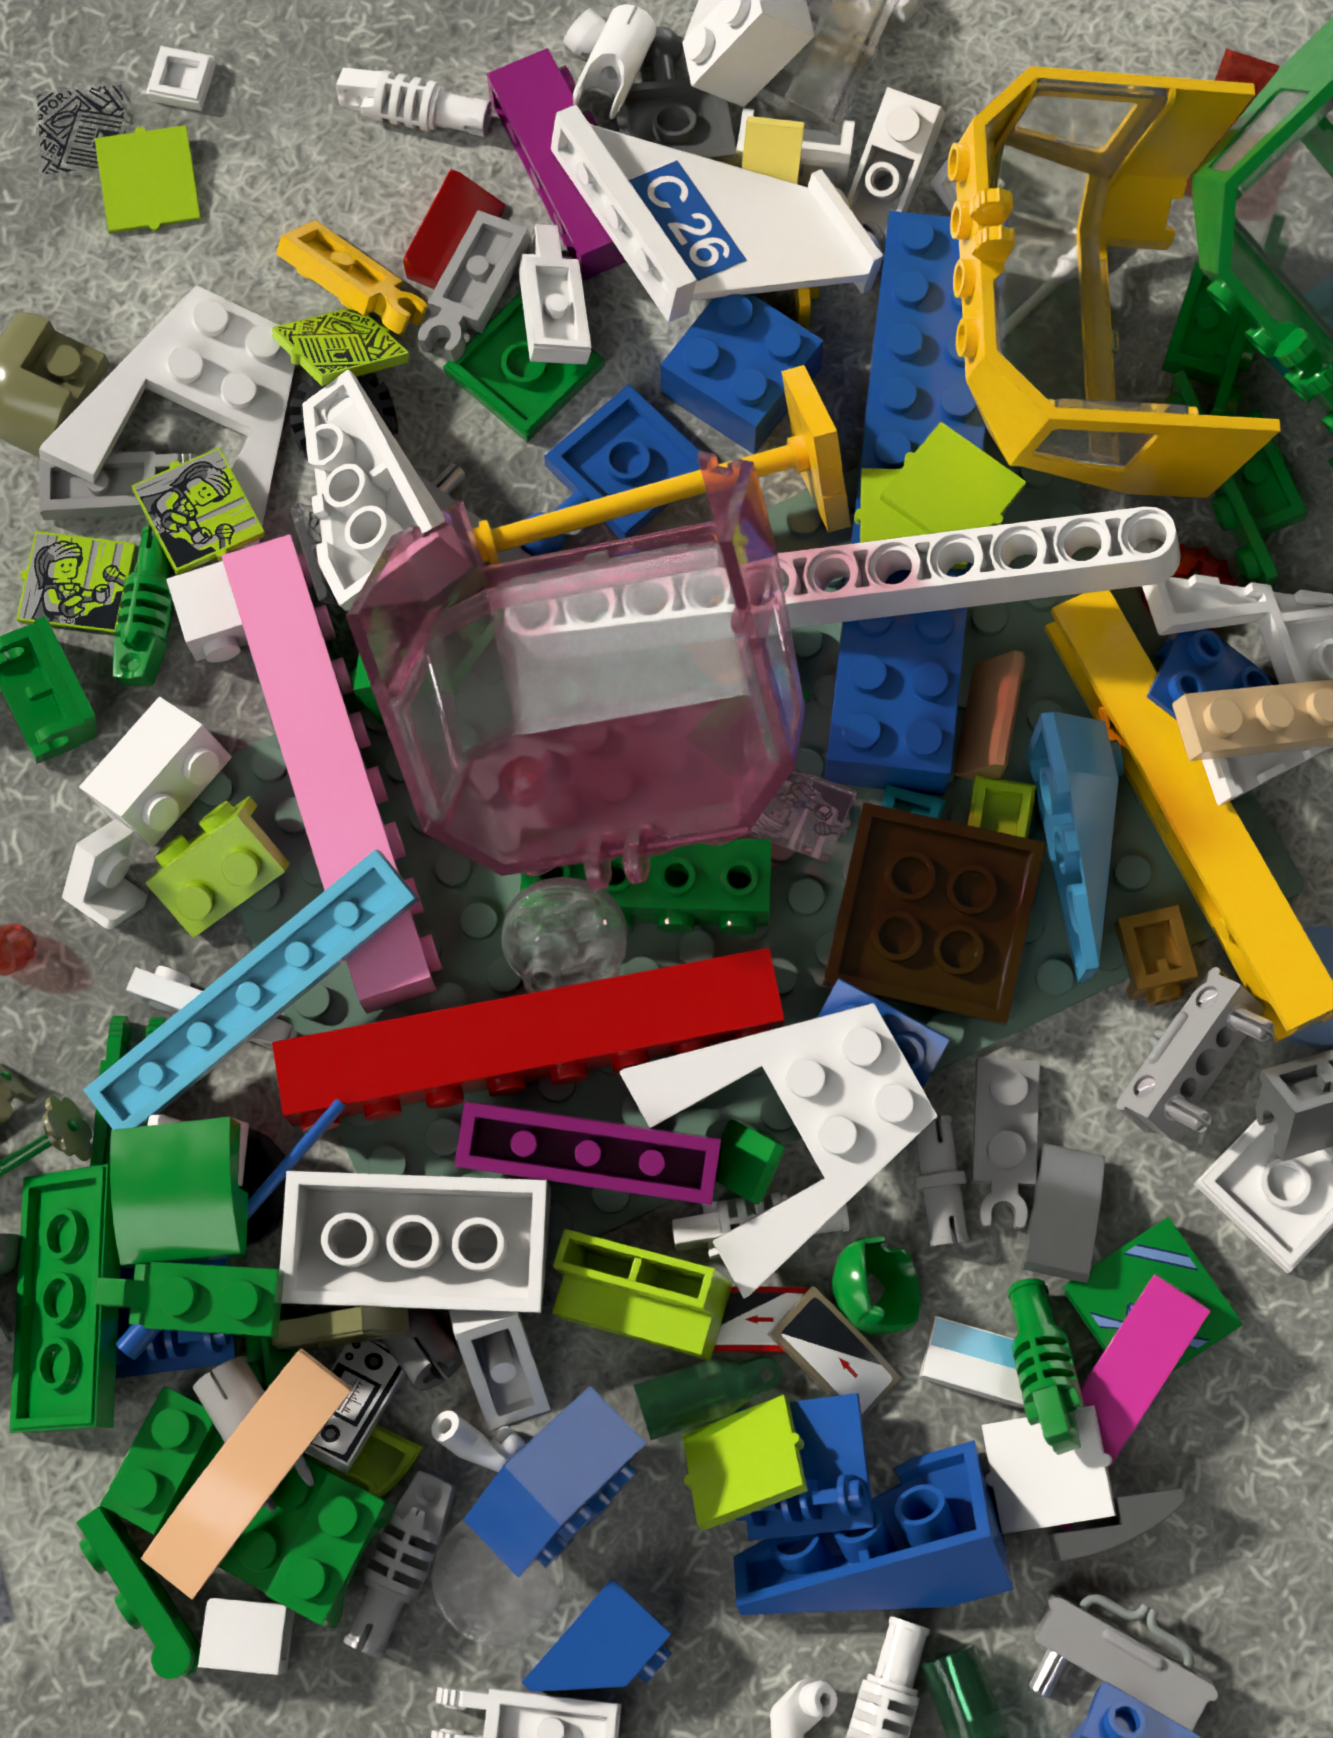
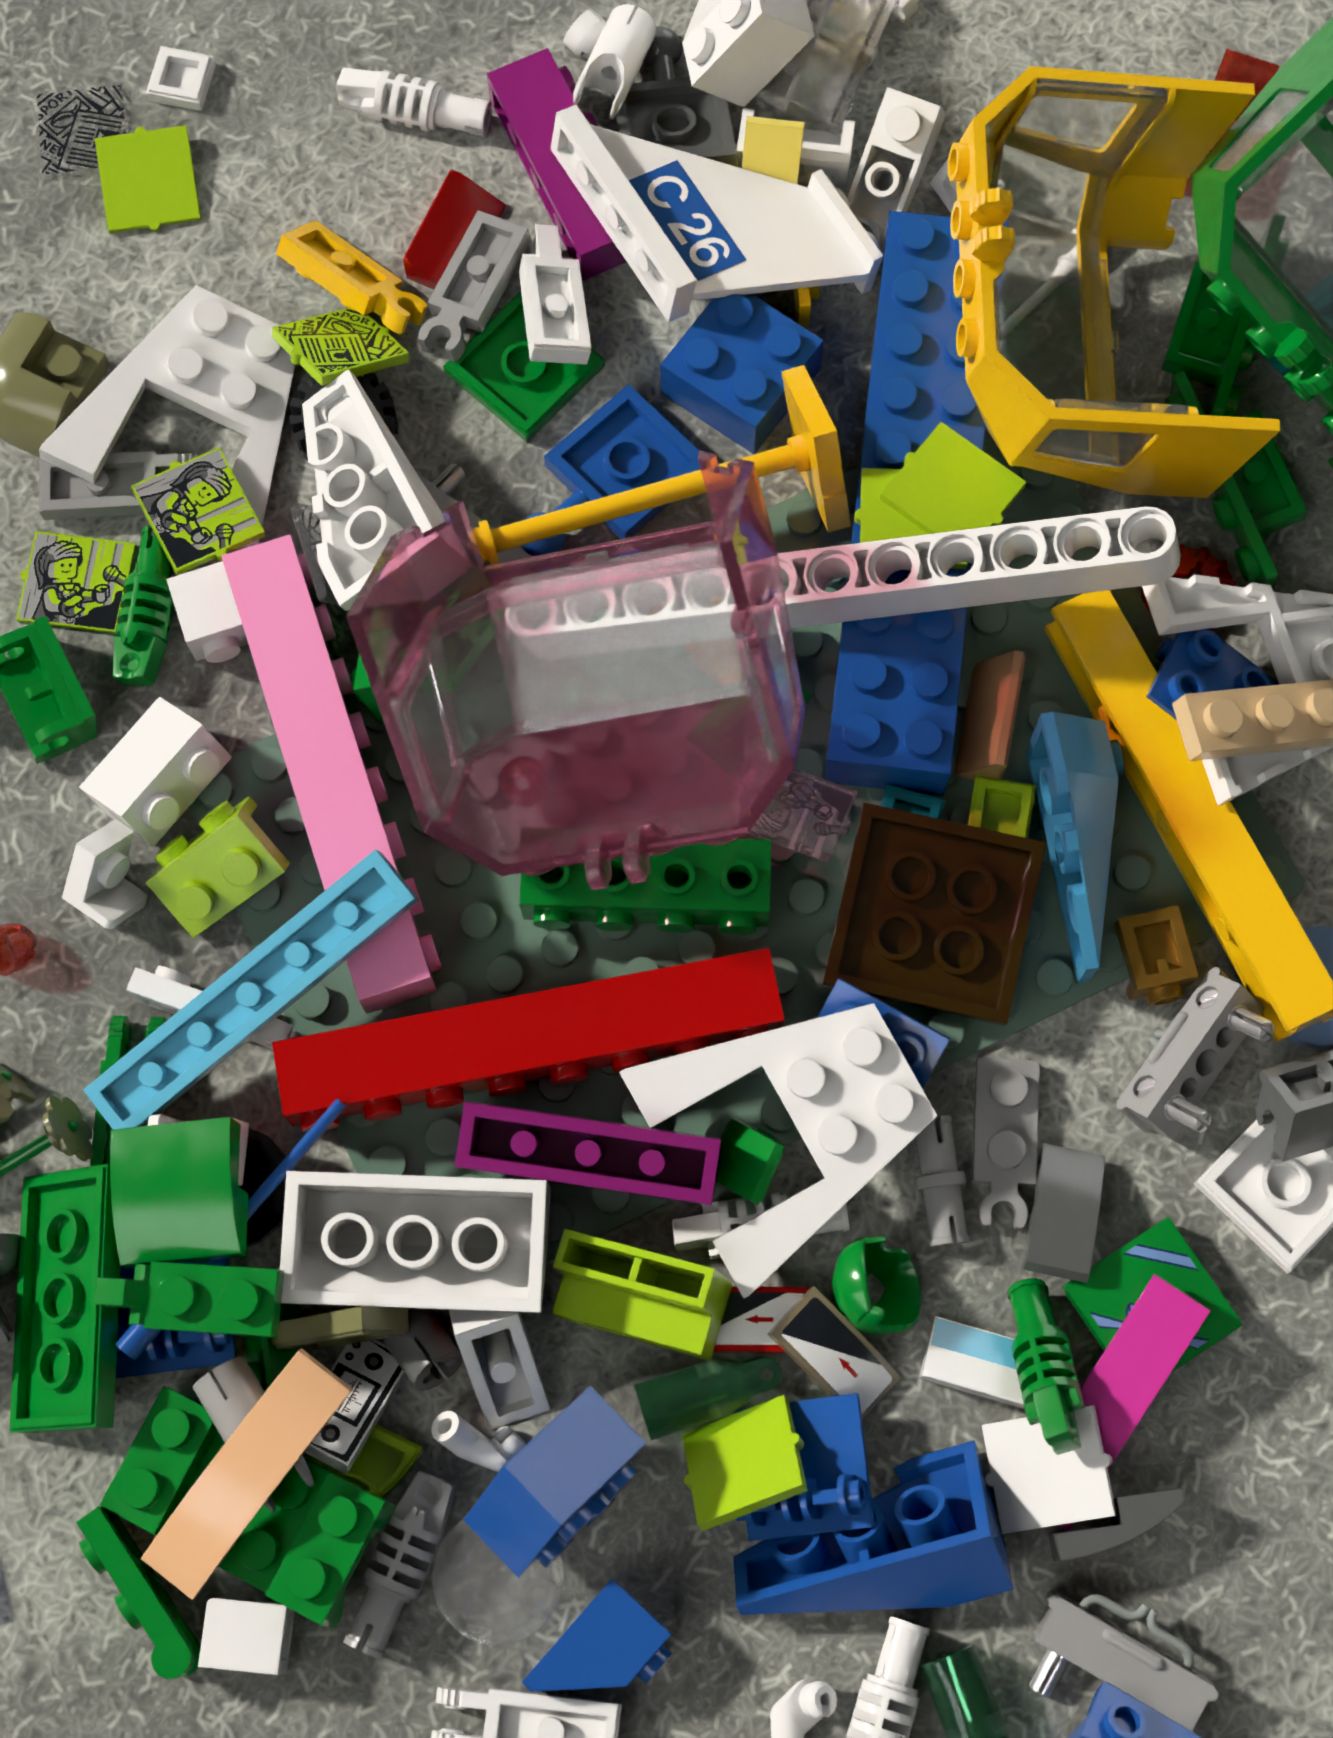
(563, 934): clear tile -> none

